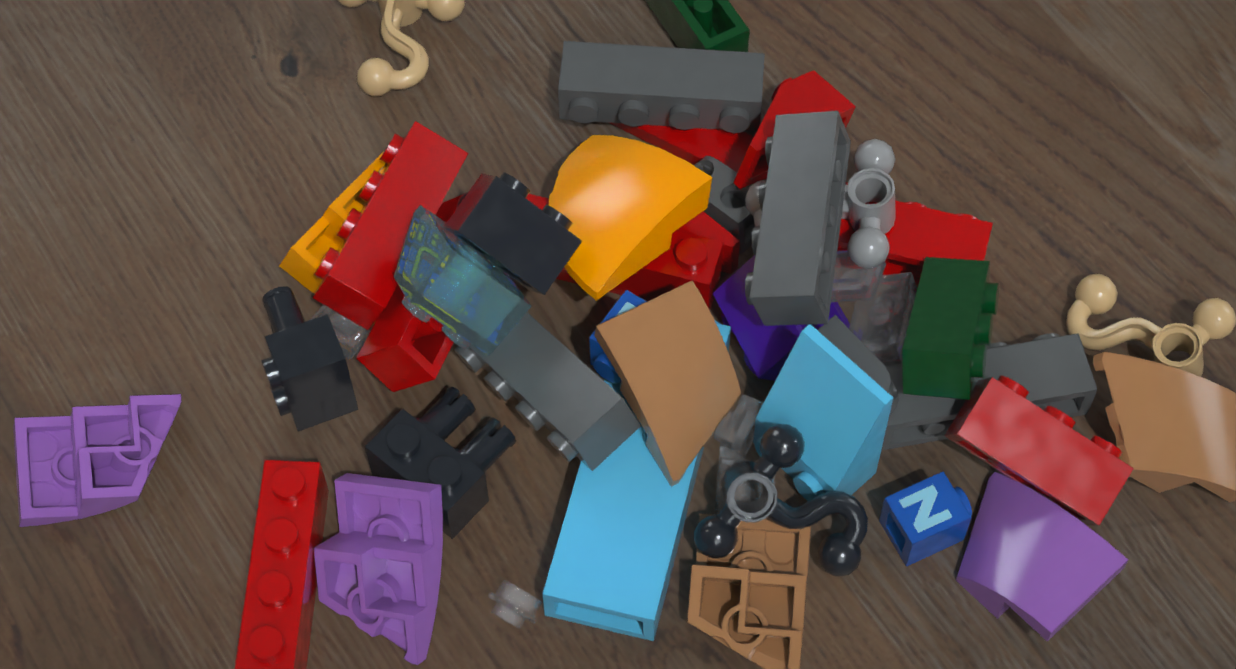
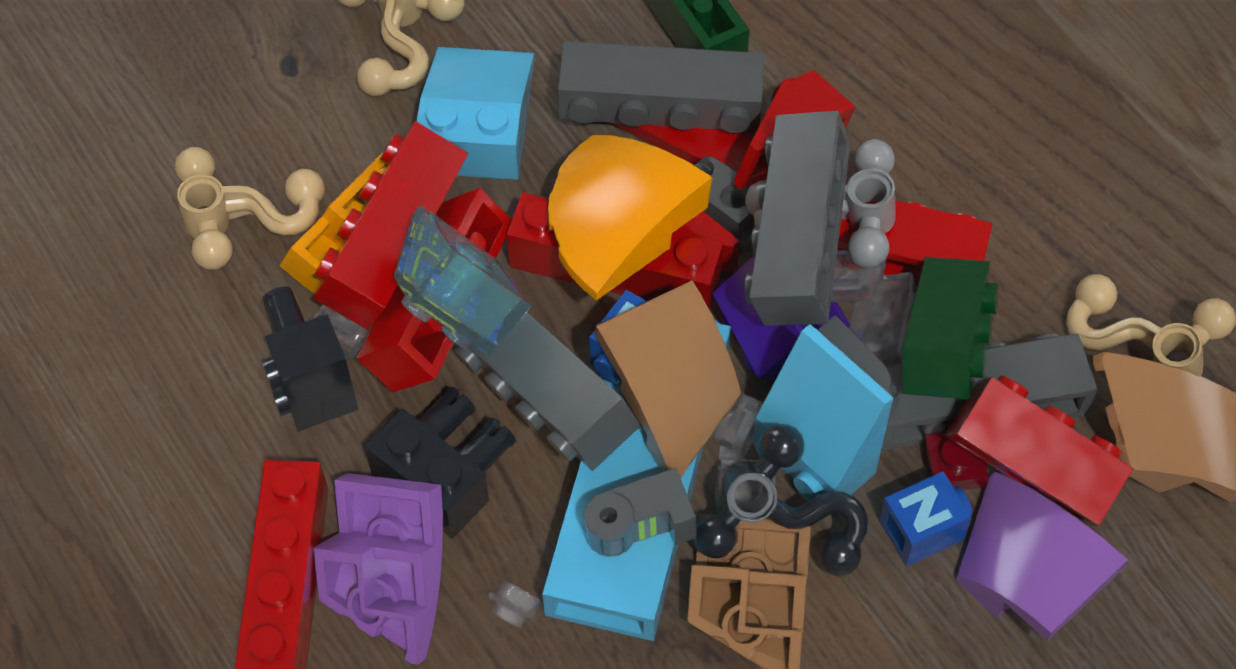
(88, 459): medium lavender slope -> none
(208, 225): none -> tan piece
(480, 106): none -> medium azure slope
(514, 232): black brick -> none
(639, 512): none -> dark grey leg
(958, 464): none -> dark red plate

